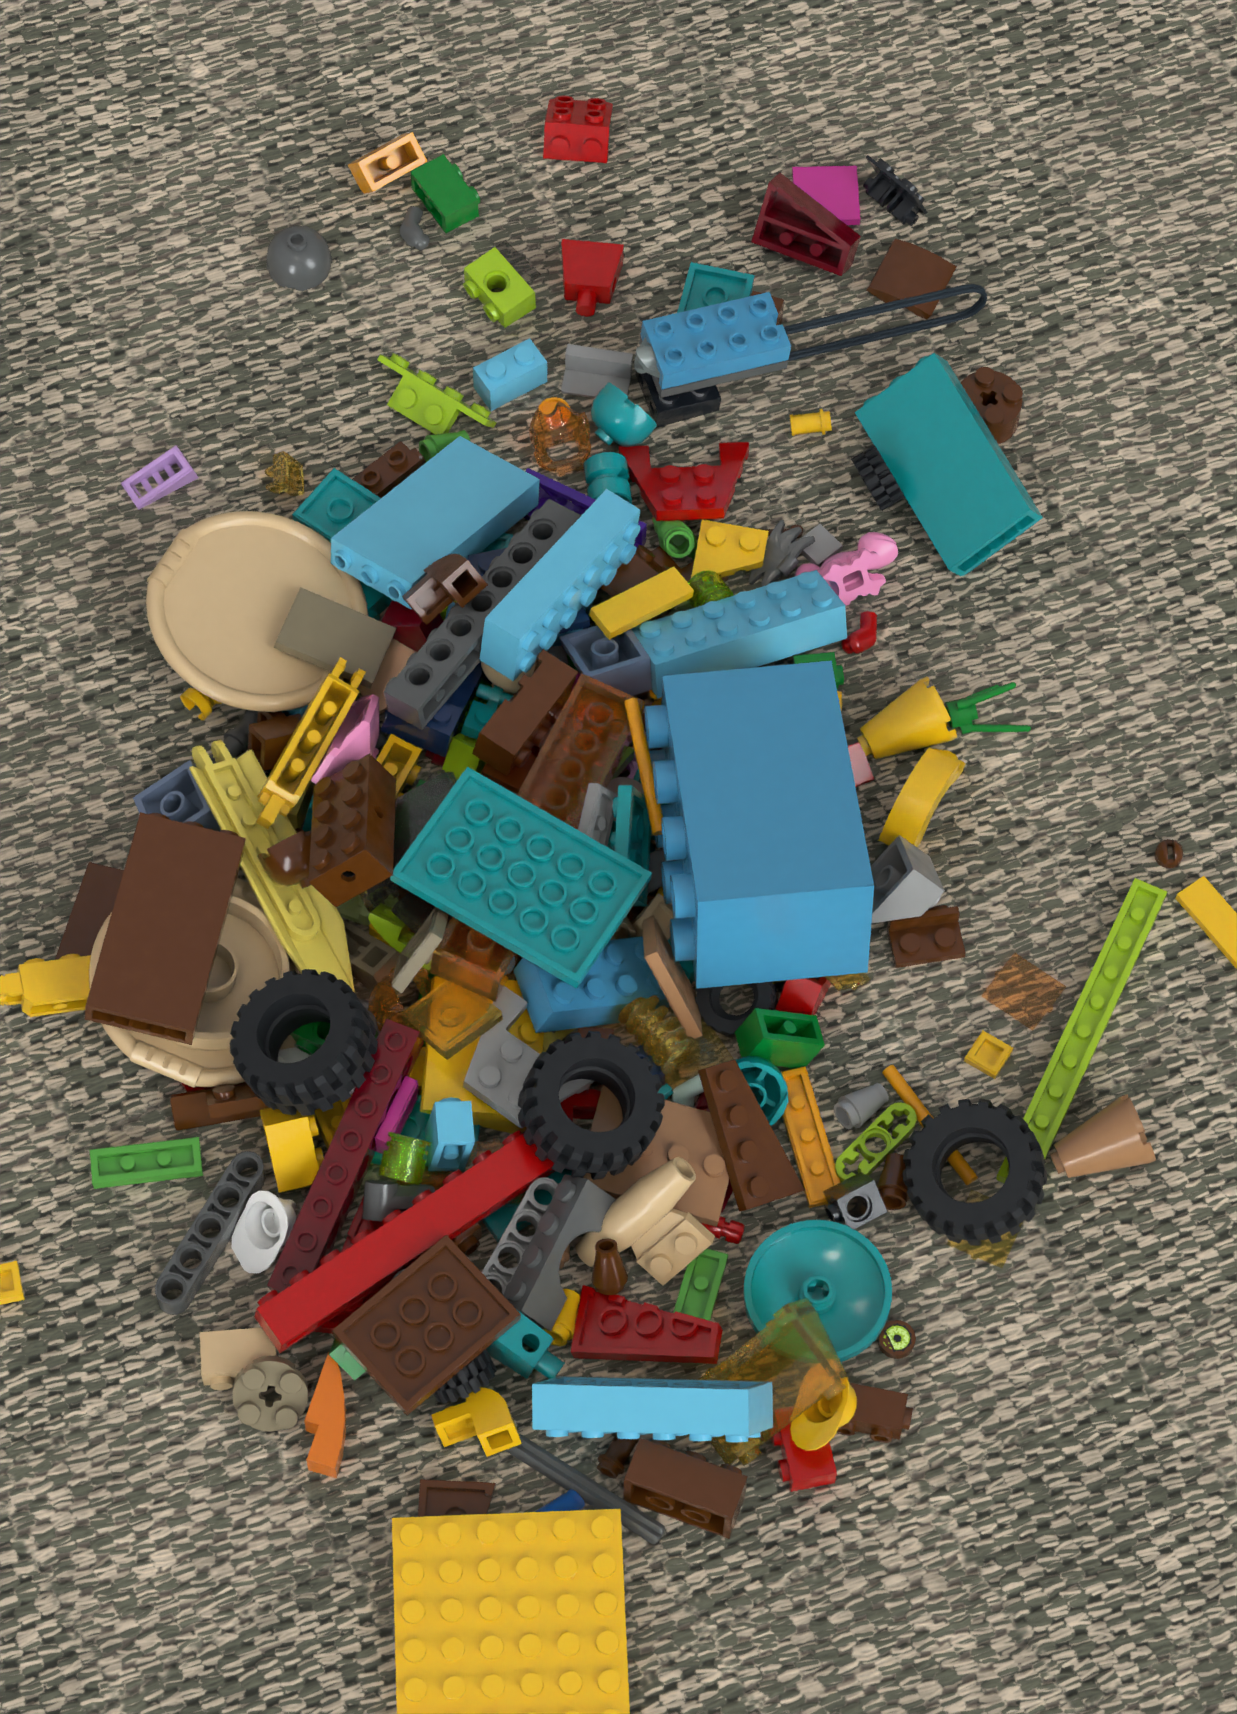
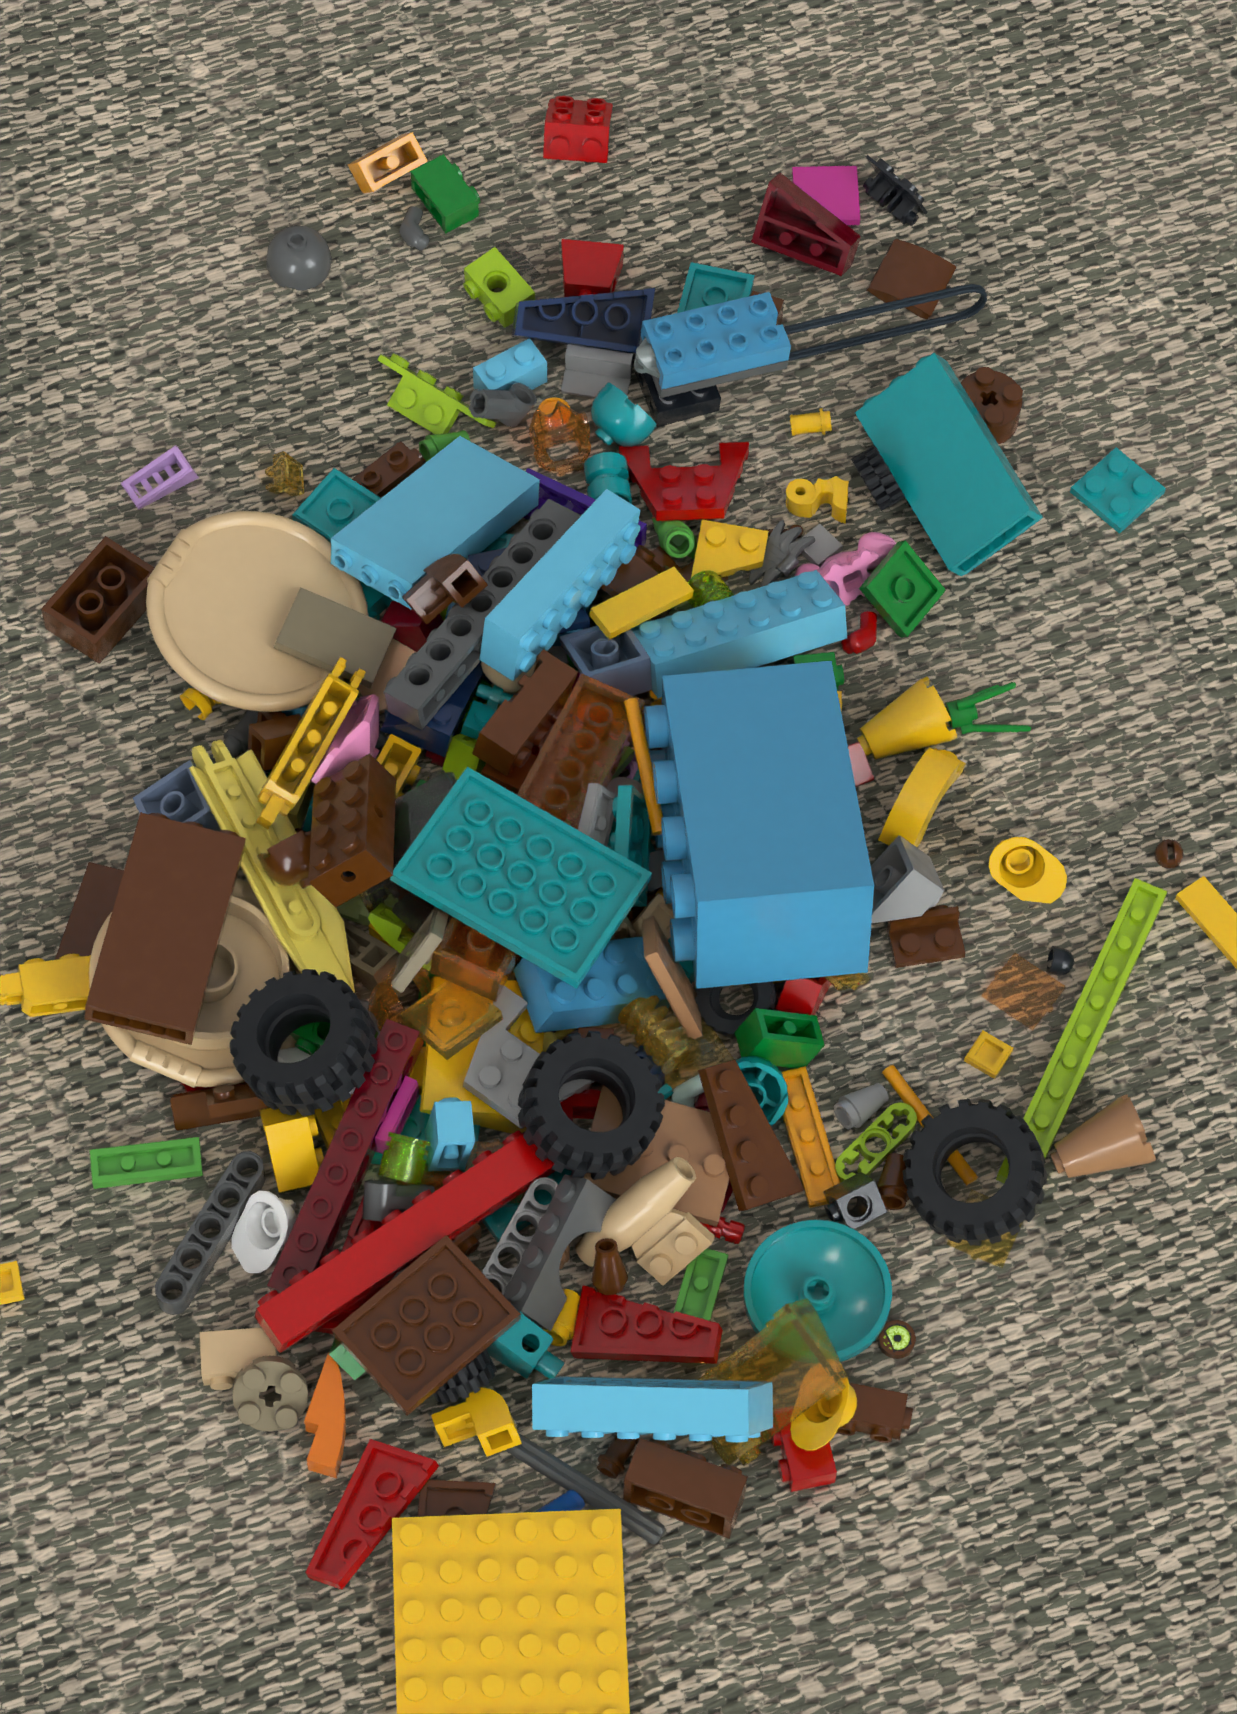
(99, 600): none -> reddish brown brick
(376, 1493): none -> red wing
(505, 405): none -> dark grey piece
(590, 320): none -> dark blue wedge
(805, 498): none -> yellow leg
(902, 589): none -> green plate
(1041, 873): none -> yellow piece
(1061, 961): none -> black hinge
(1117, 490): none -> teal plate

